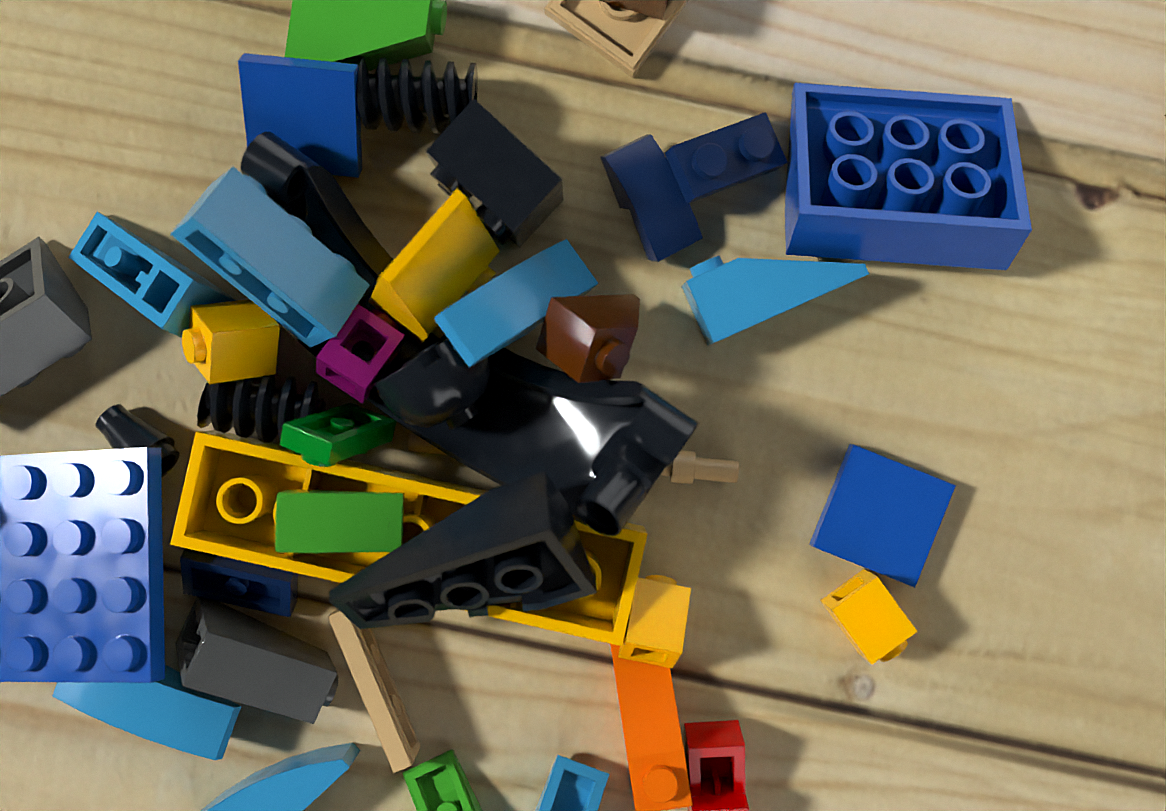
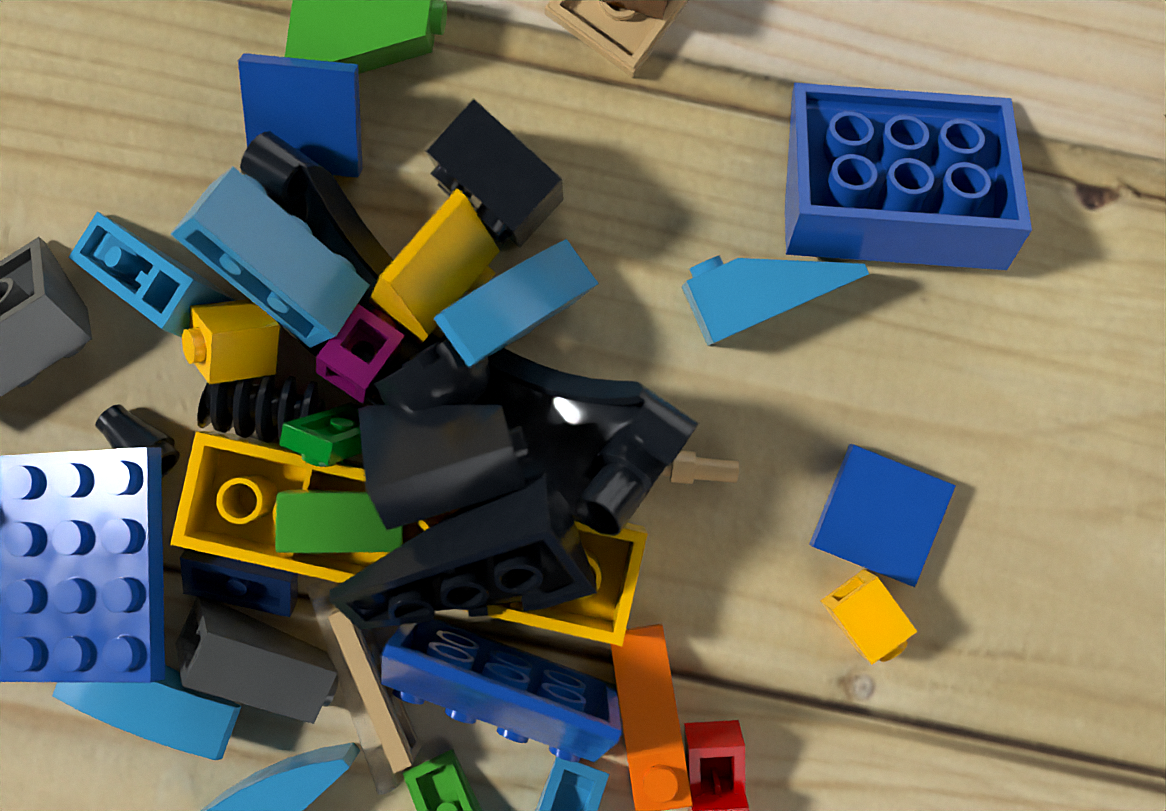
(375, 756): none -> clear bar
(413, 96): black piece -> none
(438, 459): none -> black slope
(503, 688): none -> blue slope
(590, 335): reddish brown slope -> none
(651, 193): dark blue slope -> none
(656, 622): yellow brick -> none
(725, 157): dark blue plate -> none

